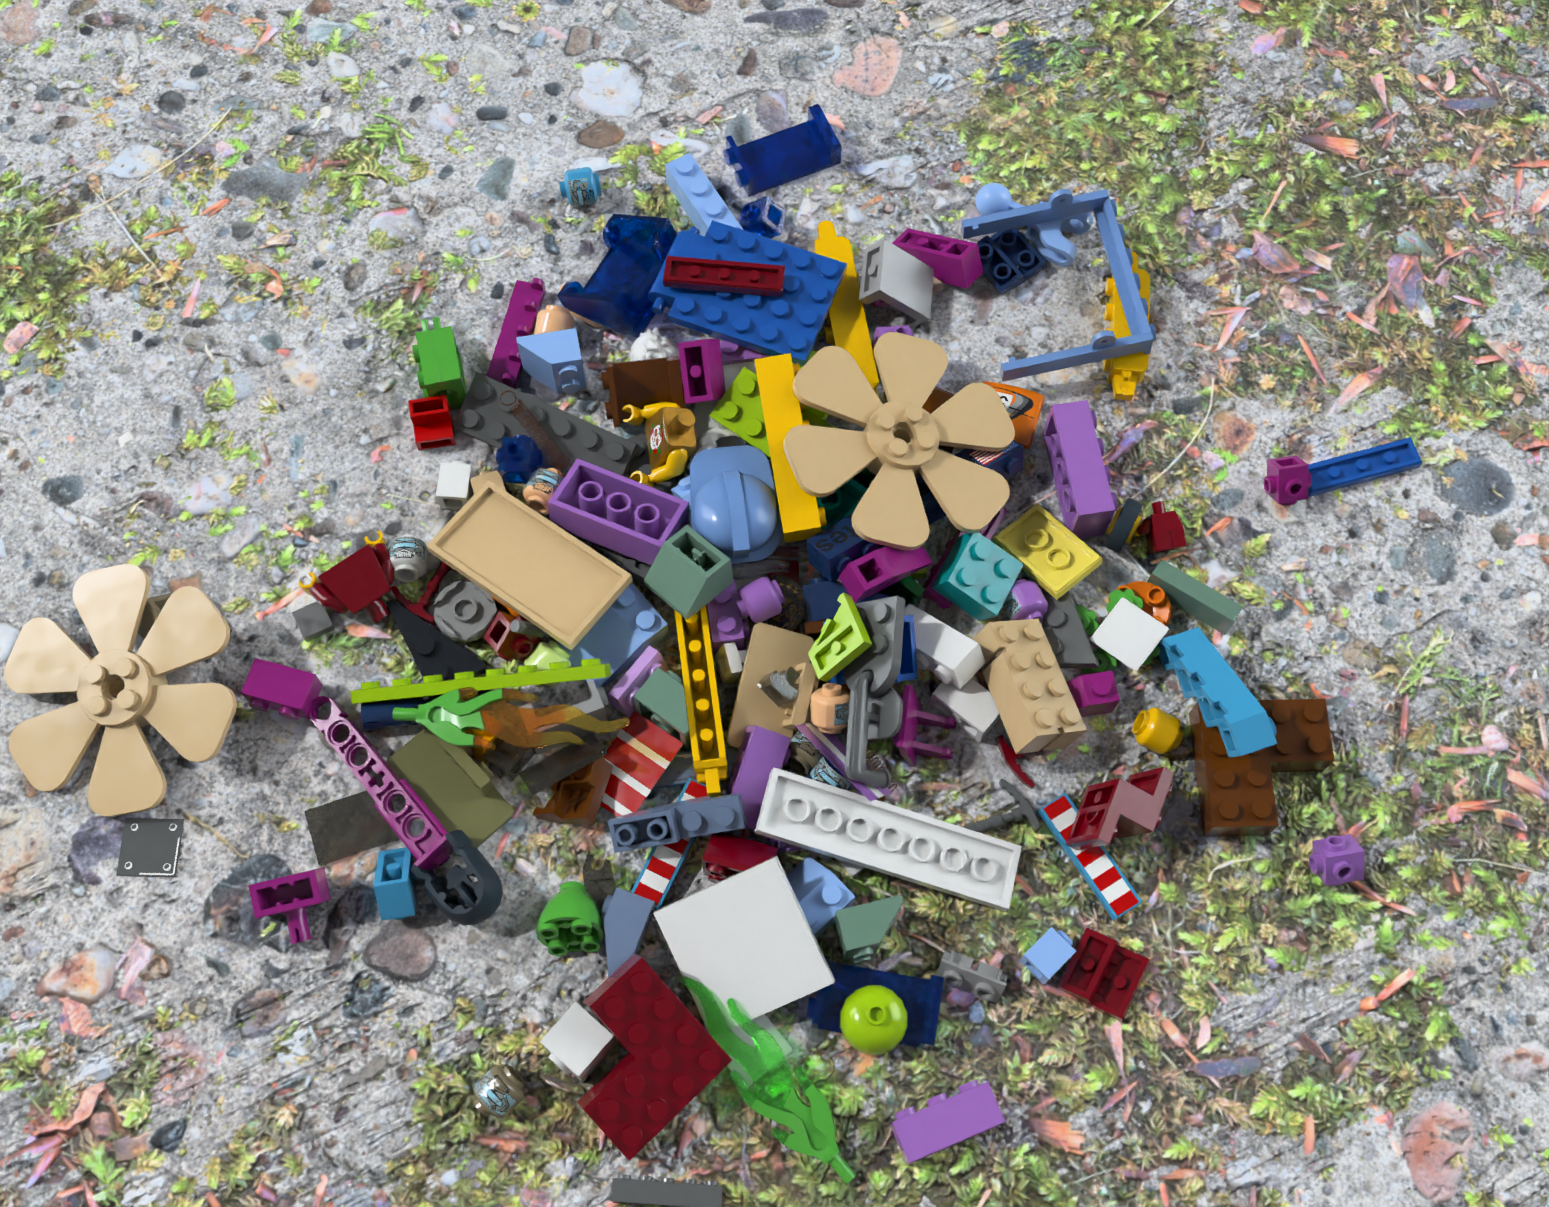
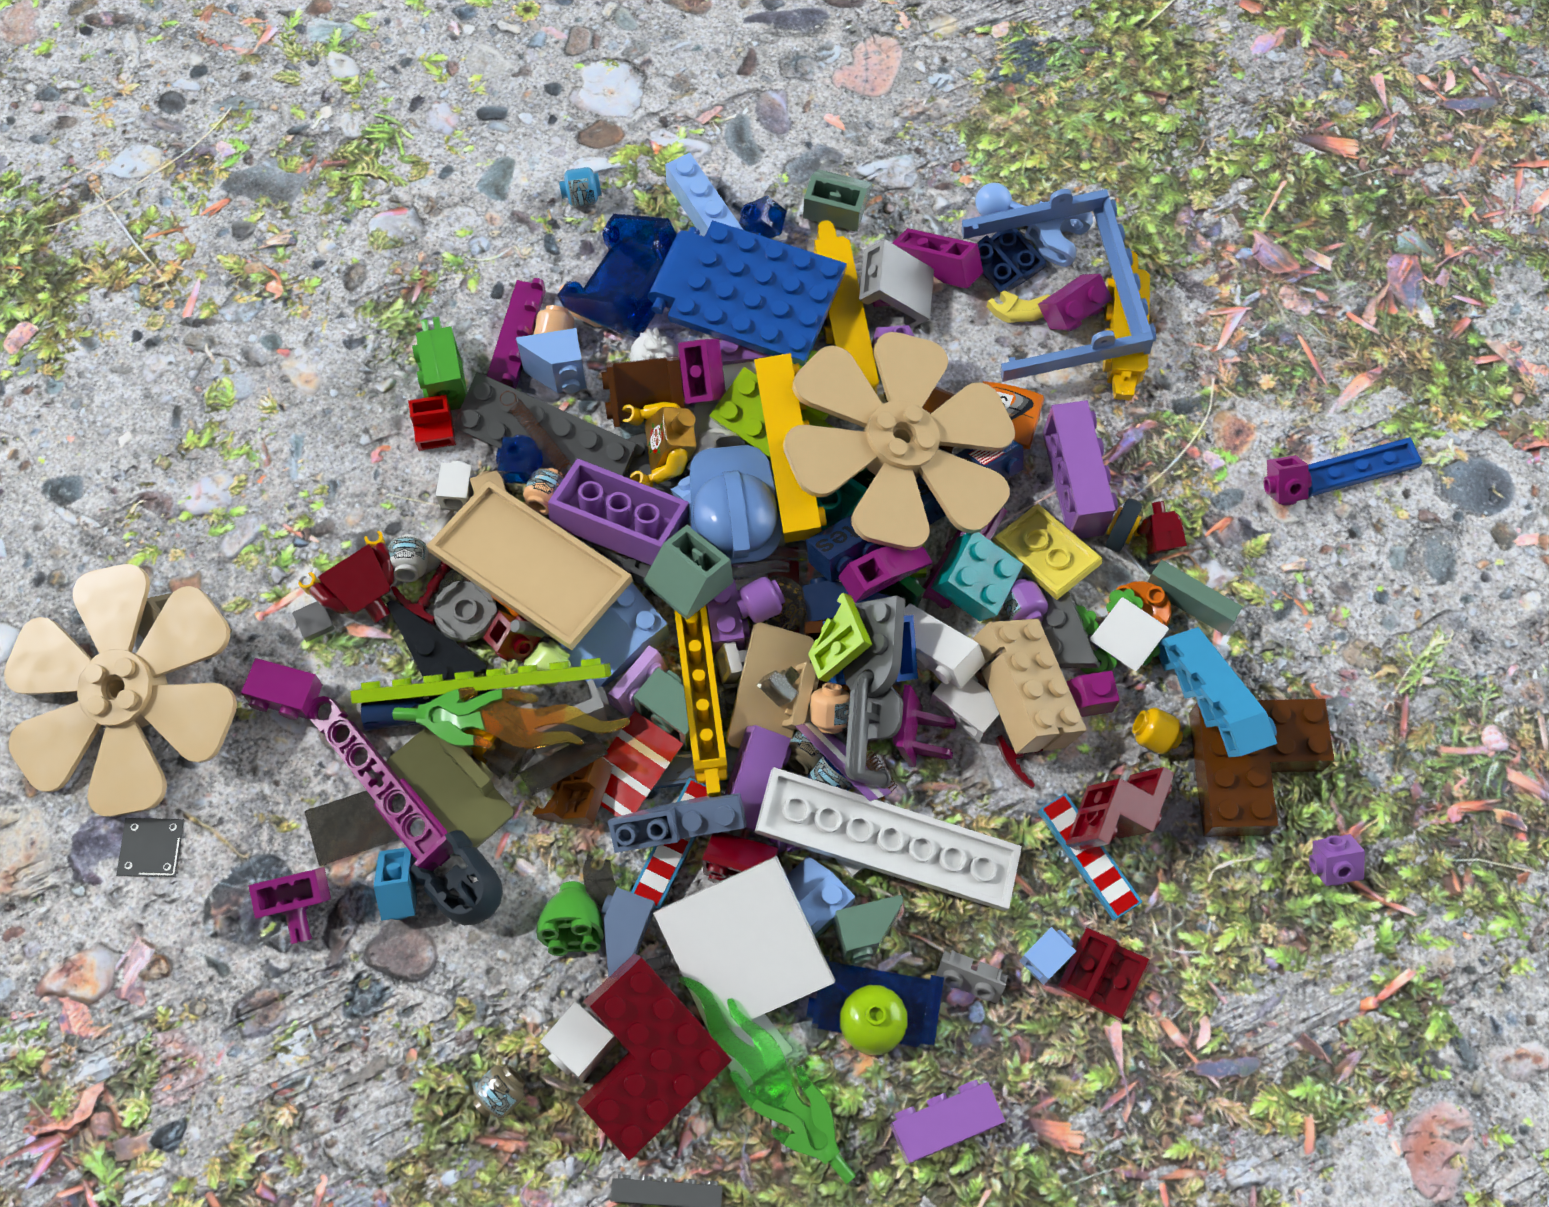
(724, 276): dark red tile -> none
(784, 154): clear blue panel -> none
(836, 199): none -> sand green slope
(1016, 309): none -> light yellow piece
(1016, 814): dark grey piece -> none
(1075, 302): none -> magenta brick

